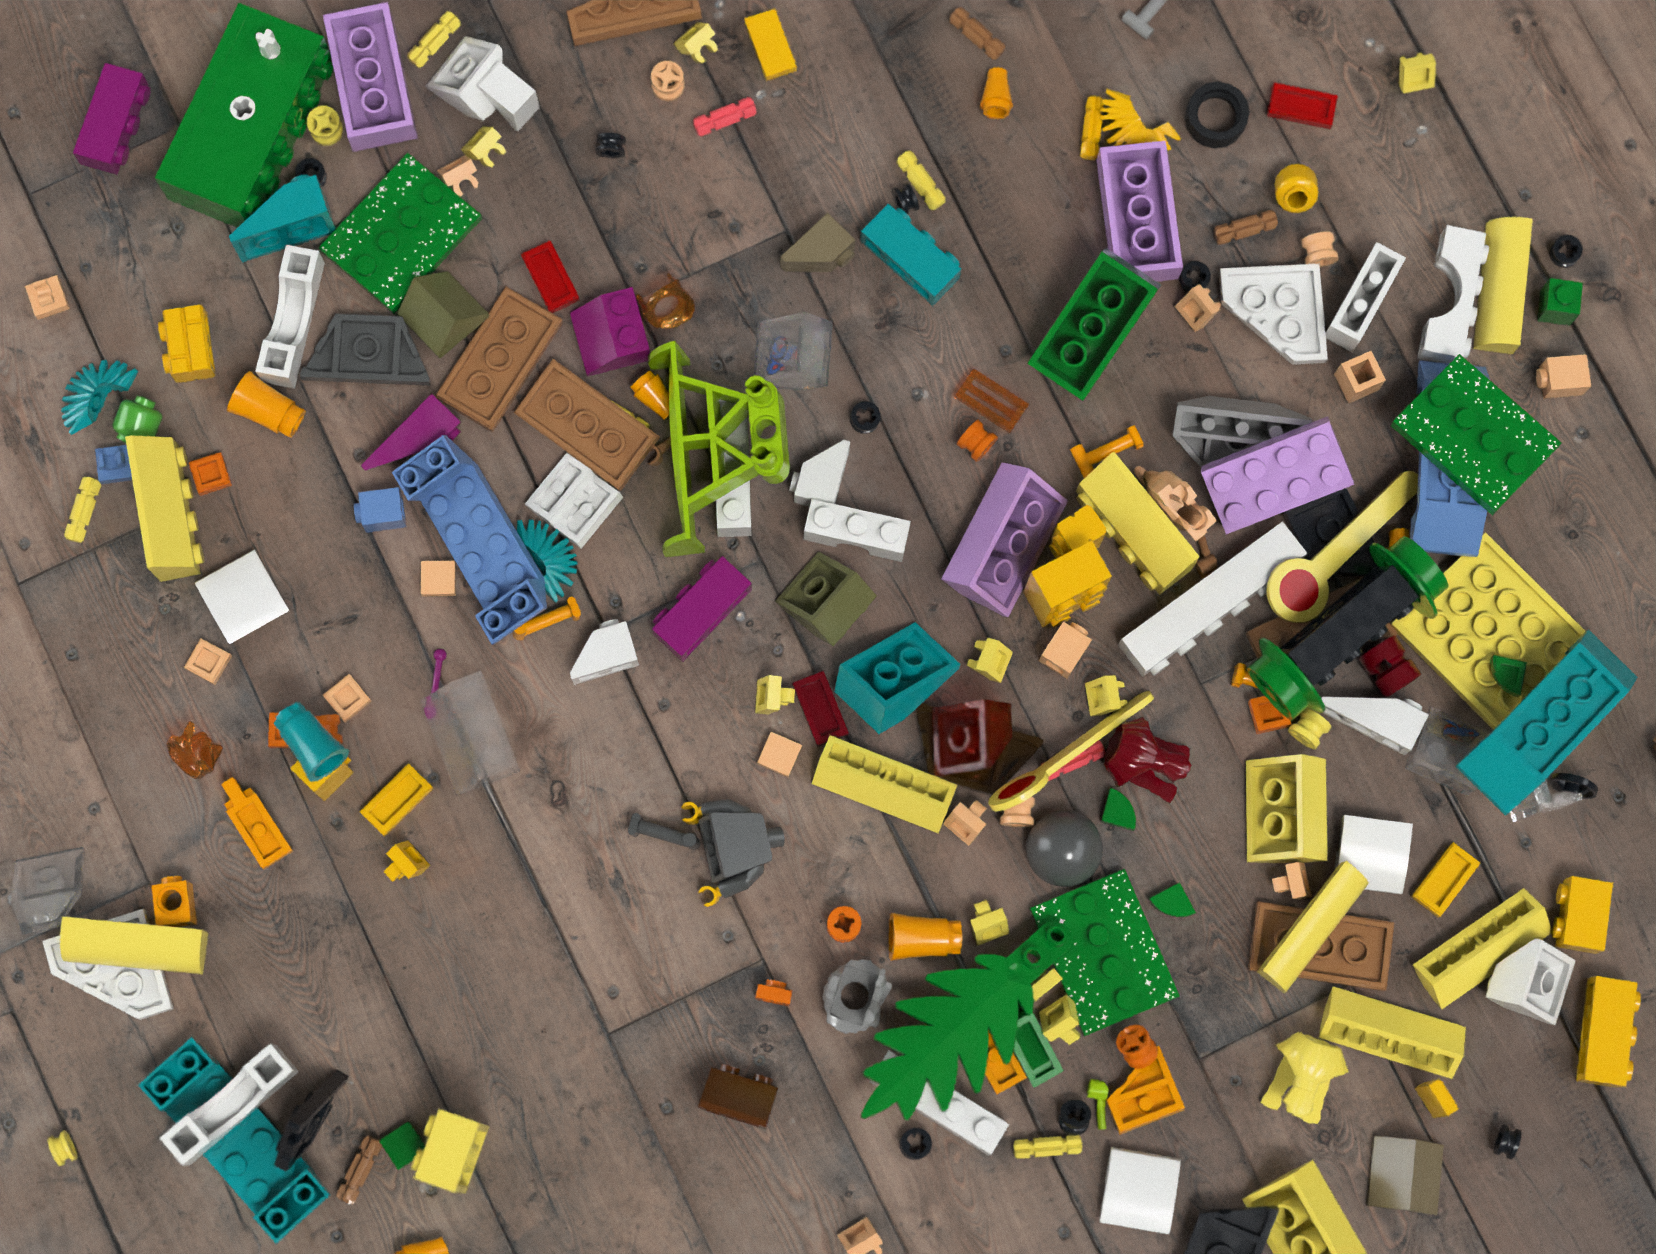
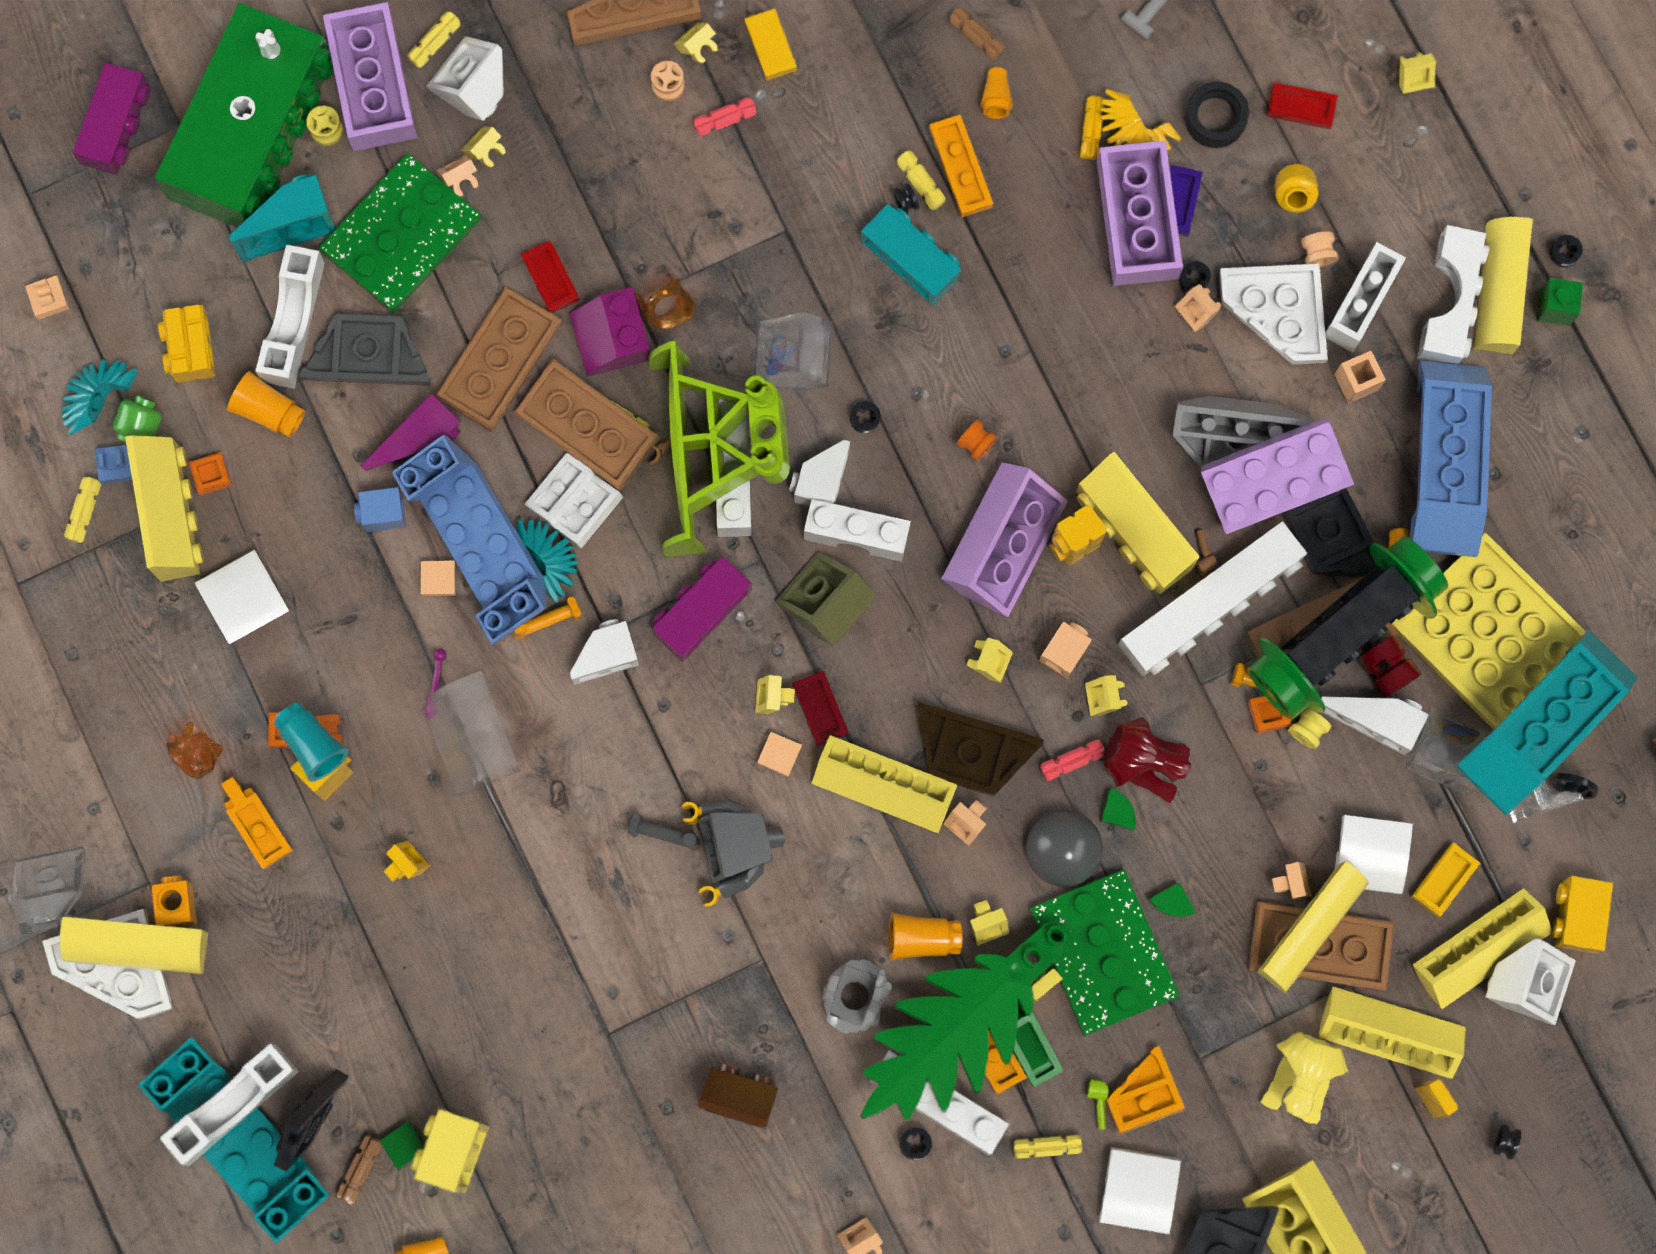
(62, 1148): light yellow bush -> none
(207, 661): light nougat tile -> none
(308, 163): black bush -> none
(347, 698): light nougat tile -> none
(396, 800): yellow tile -> none
(440, 311): olive slope -> none
(509, 95): white slope -> none
(610, 145): black bush -> none
(652, 393): light orange cone -> none
(774, 992): orange plate -> none
(820, 248): dark tan slope -> none
(844, 930): orange wheel -> none
(894, 677): teal slope -> none
(961, 166): none -> light orange plate
(970, 735): clear red slope -> none
(1006, 425): clear orange tile -> none
(1019, 815): light nougat wheel -> none
(1031, 782): light yellow piece -> none
(1060, 1020): light yellow tile -> none
(1067, 585): yellow brick -> none
(1072, 1126): black bush -> none
(1086, 460): light orange piece -> none
(1094, 324): green brick -> none
(1136, 1037): orange wheel -> none
(1176, 501): light nougat animal -> none
(1185, 193): none -> dark purple tile
(1245, 227): medium nougat axle -> none
(1286, 809): light yellow slope -> none
(1300, 586): light yellow piece -> none
(1405, 1175): dark tan slope -> none
(1475, 434): green plate -> none
(1508, 674): green tile -> none
(1563, 376): light nougat brick -> none
(1608, 1032): yellow brick -> none

